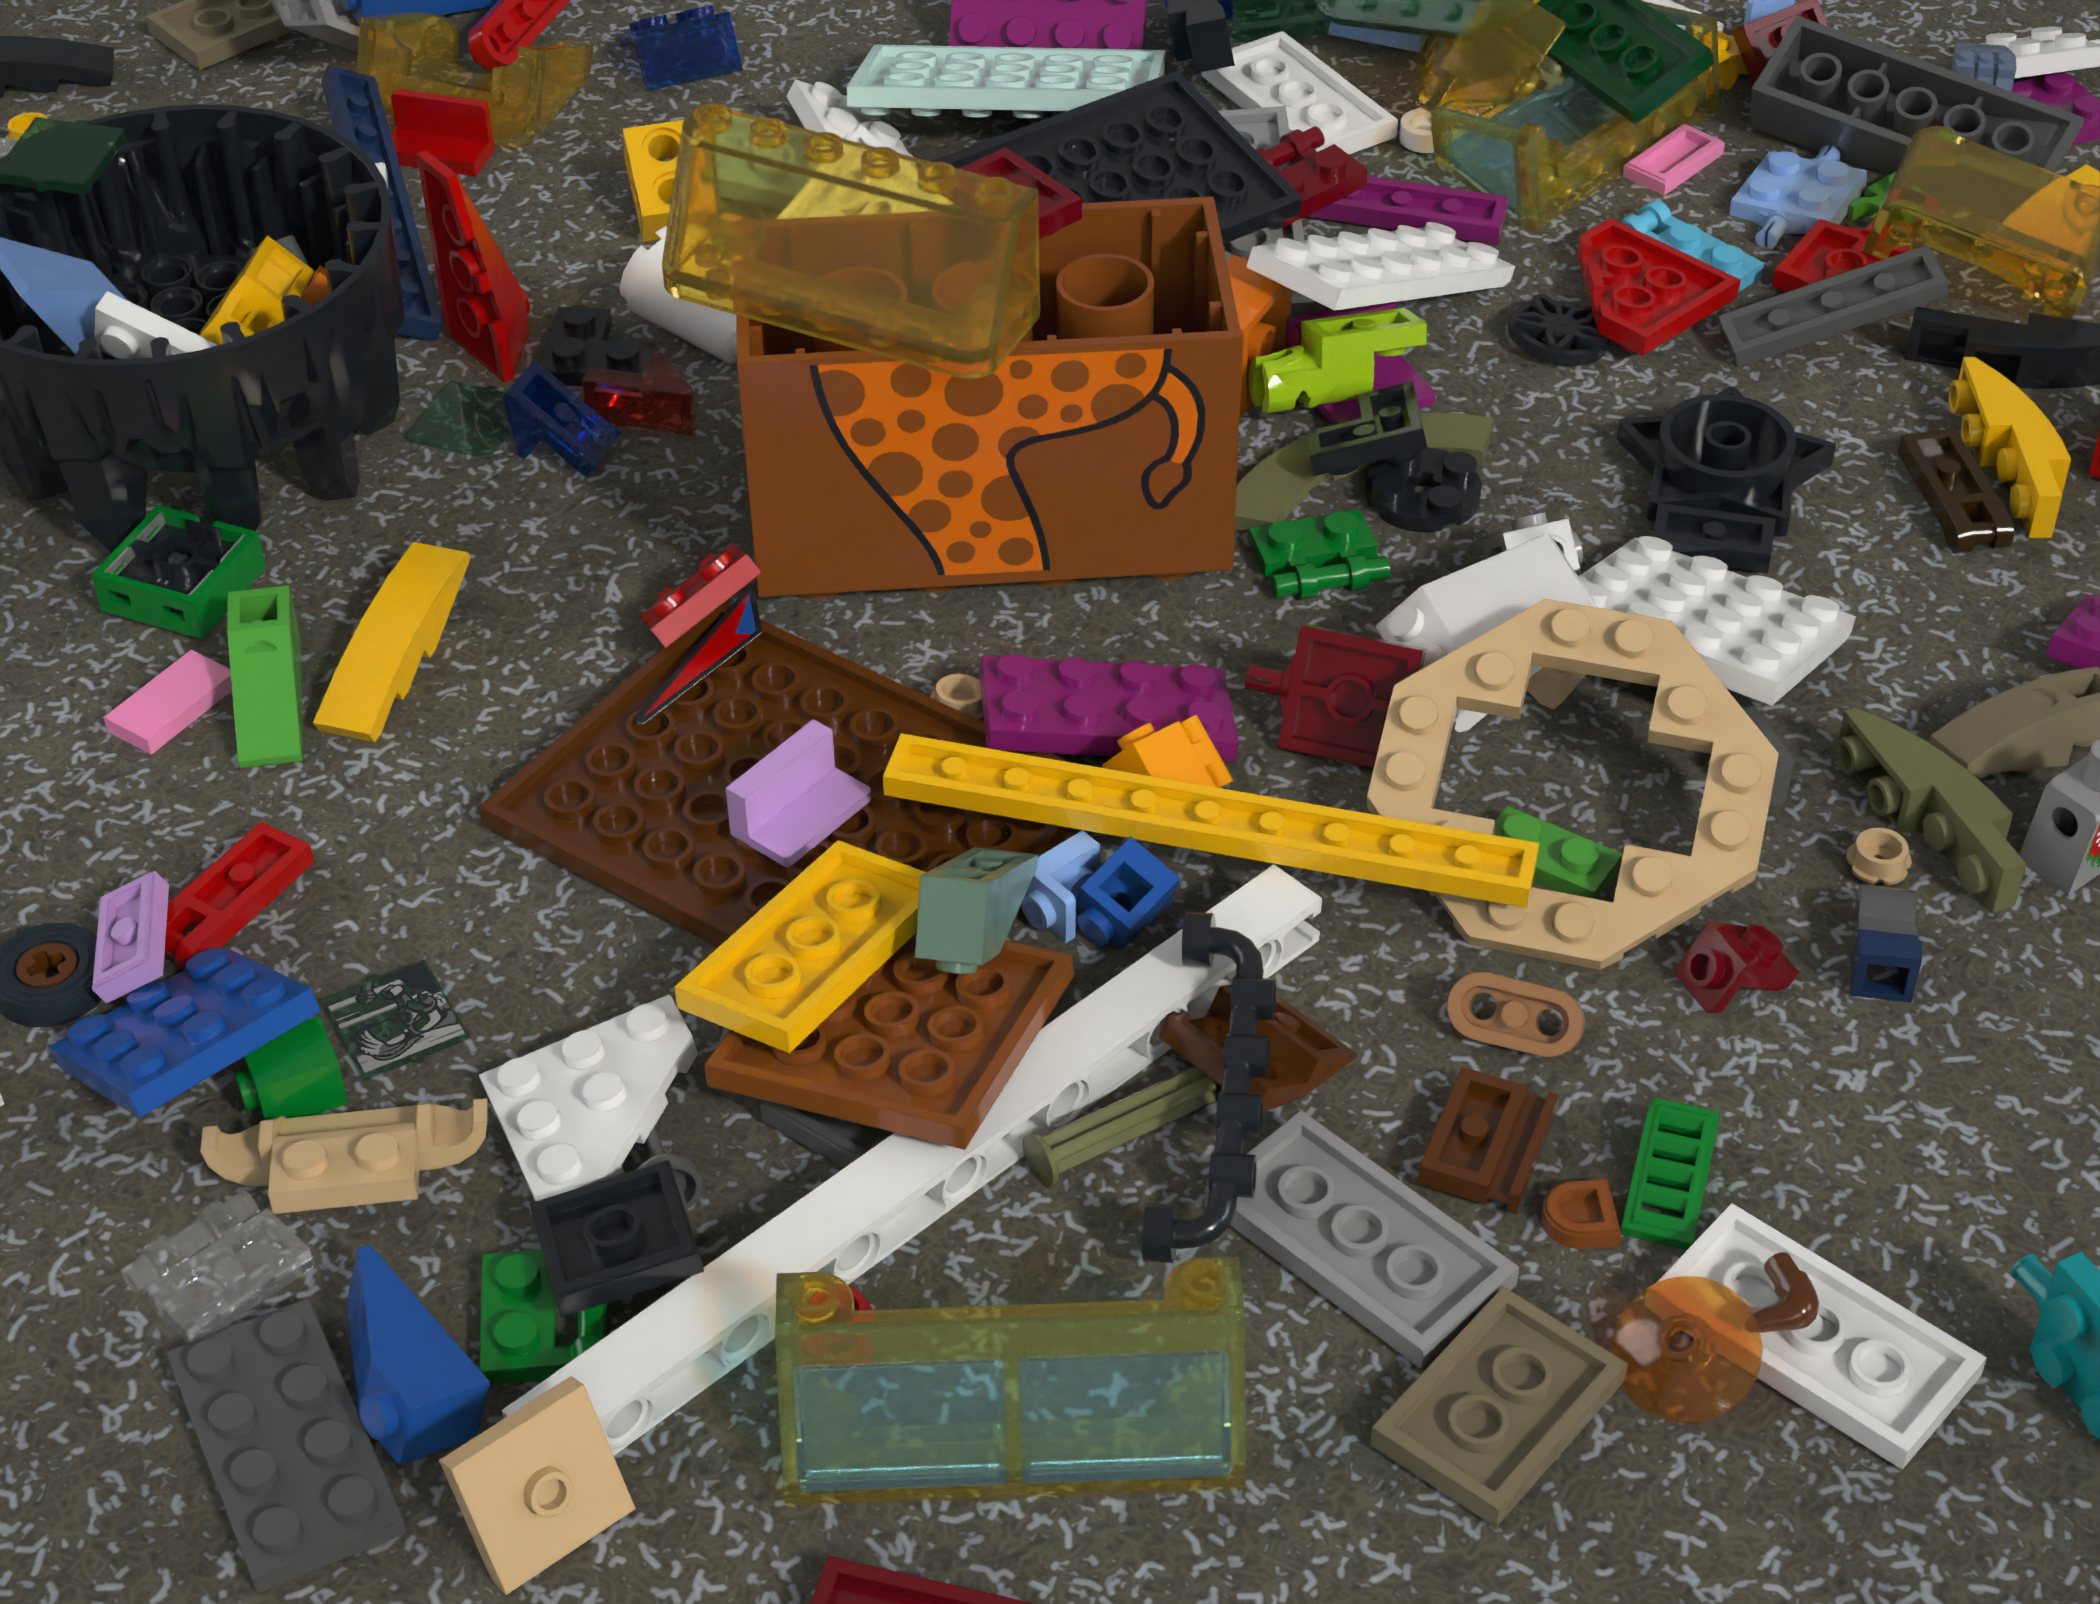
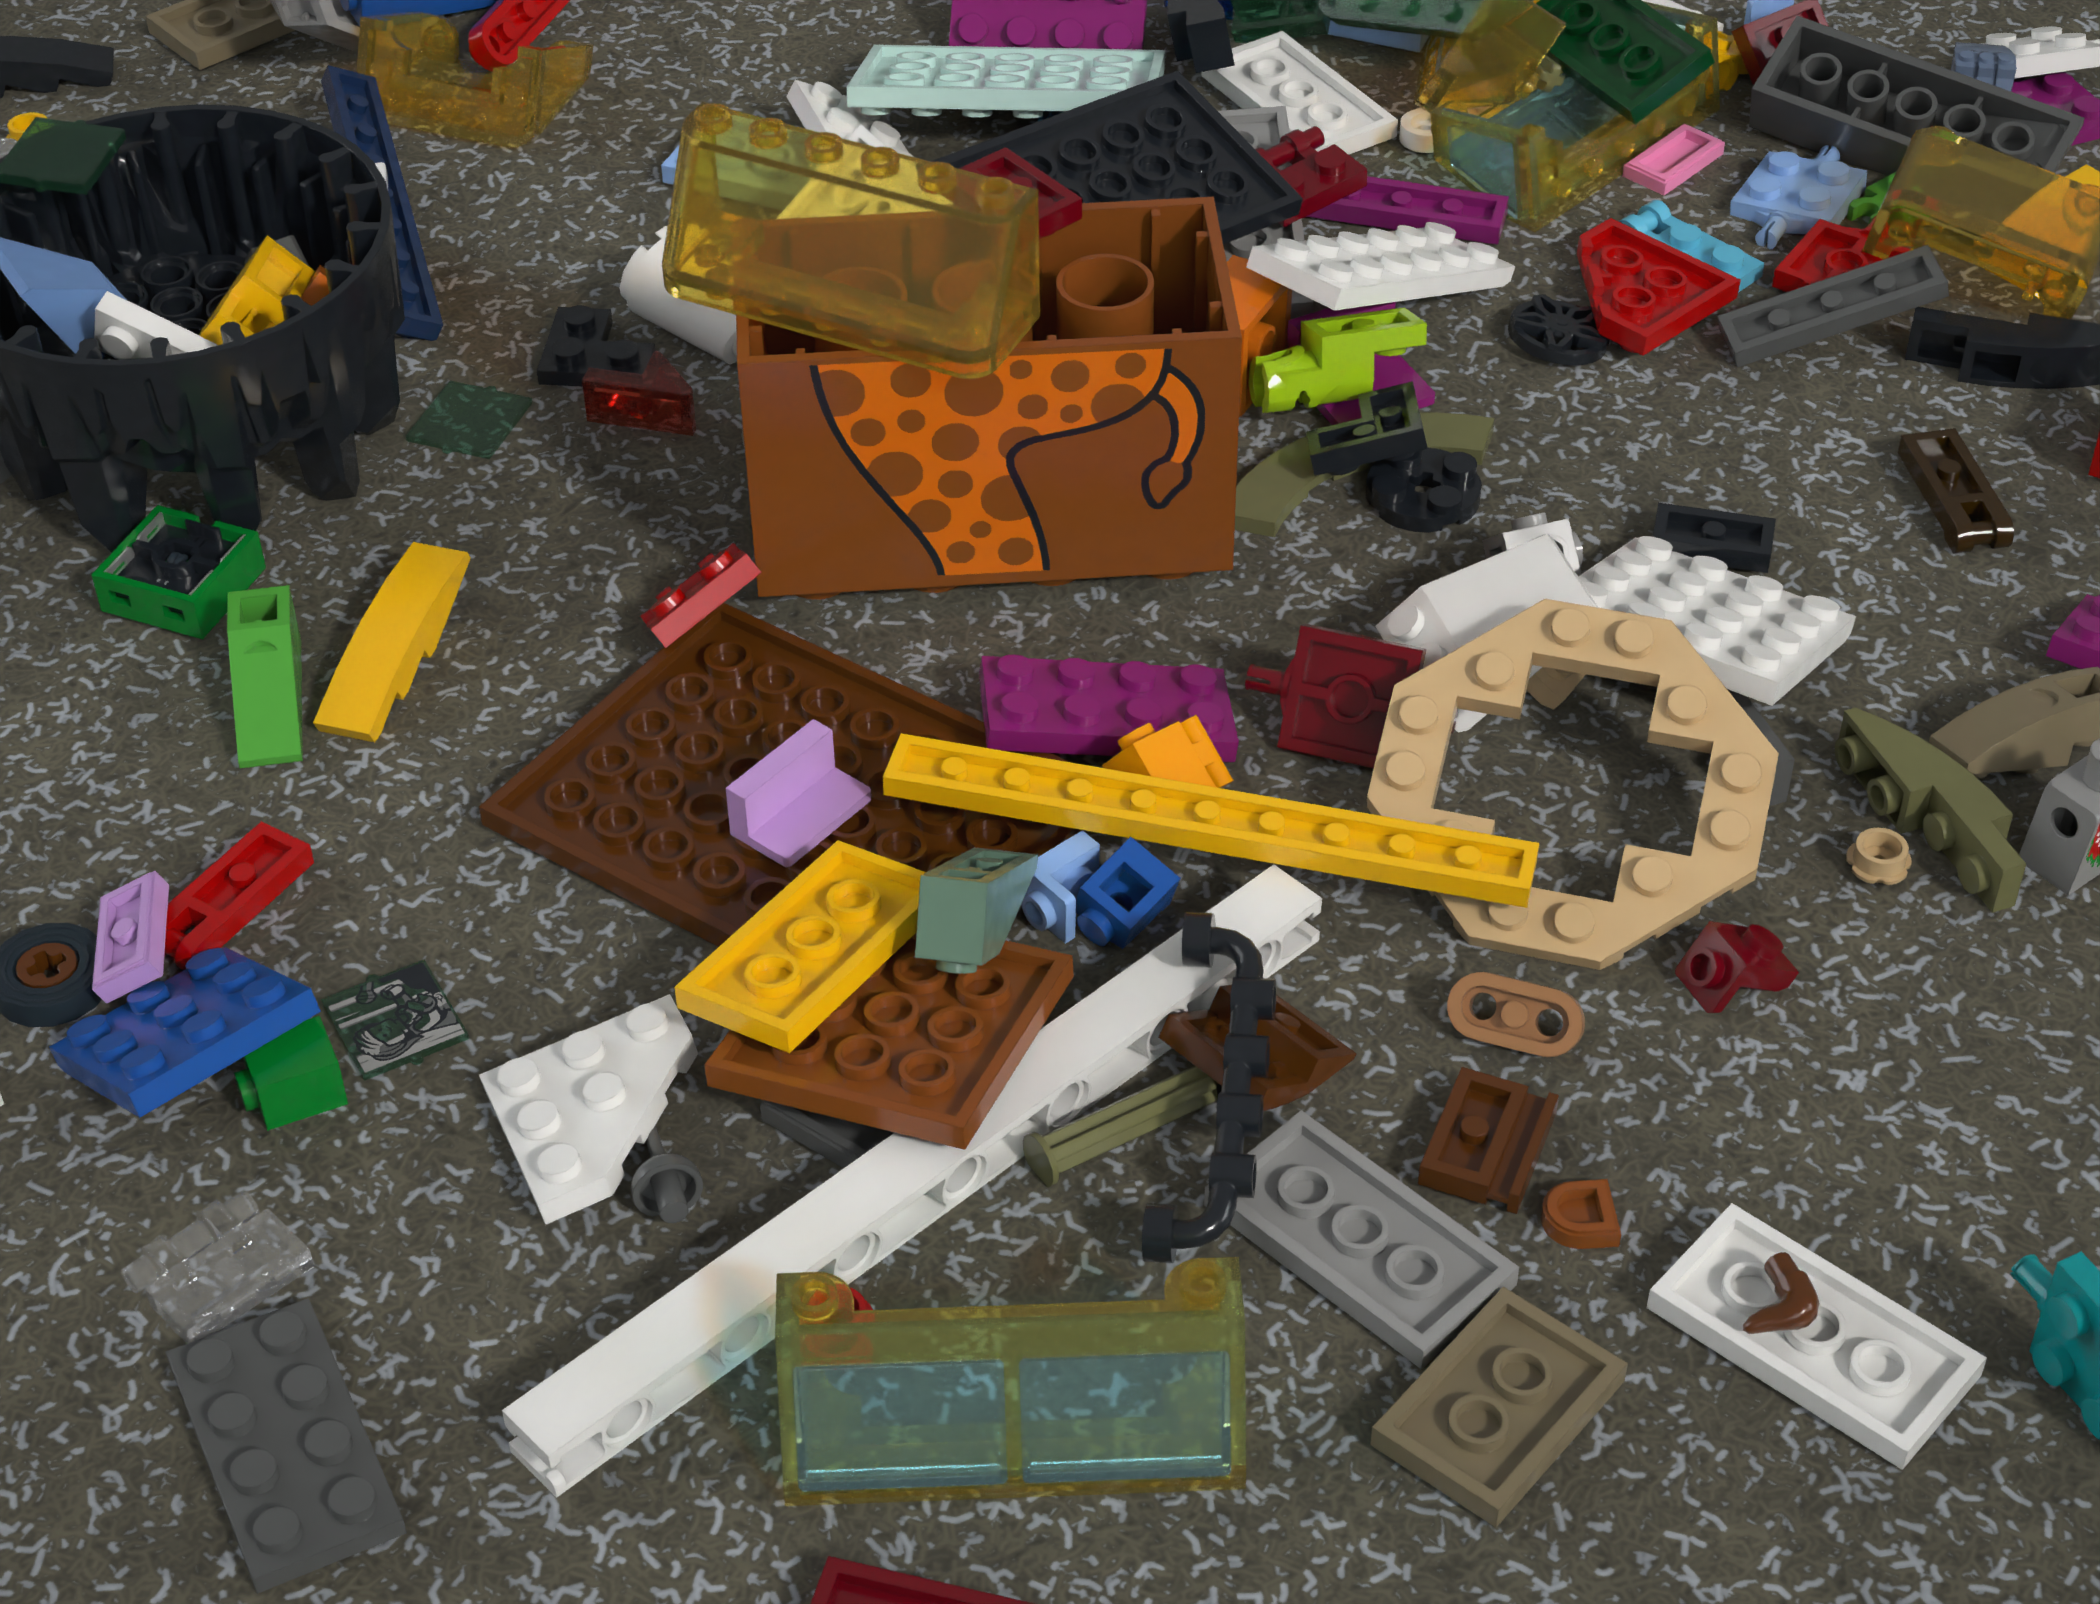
(170, 702): bright pink tile -> none
(346, 1155): tan plate -> none
(409, 1374): blue slope -> none
(446, 126): red panel -> none
(477, 289): red wedge -> none
(521, 1320): green plate -> none
(537, 1484): tan plate -> none
(550, 412): clear blue slope -> none
(615, 1238): black plate -> none
(649, 178): yellow brick -> none
(684, 51): clear blue bracket -> none
(727, 637): sticker -> none
(960, 693): tan plate -> none
(1318, 554): green plate -> none
(1564, 858): bright green plate -> none
(1679, 1134): green slope -> none
(1706, 1376): clear orange dish -> none
(1725, 456): black plate -> none
(1888, 937): leg -> none
(2016, 438): yellow slope -> none

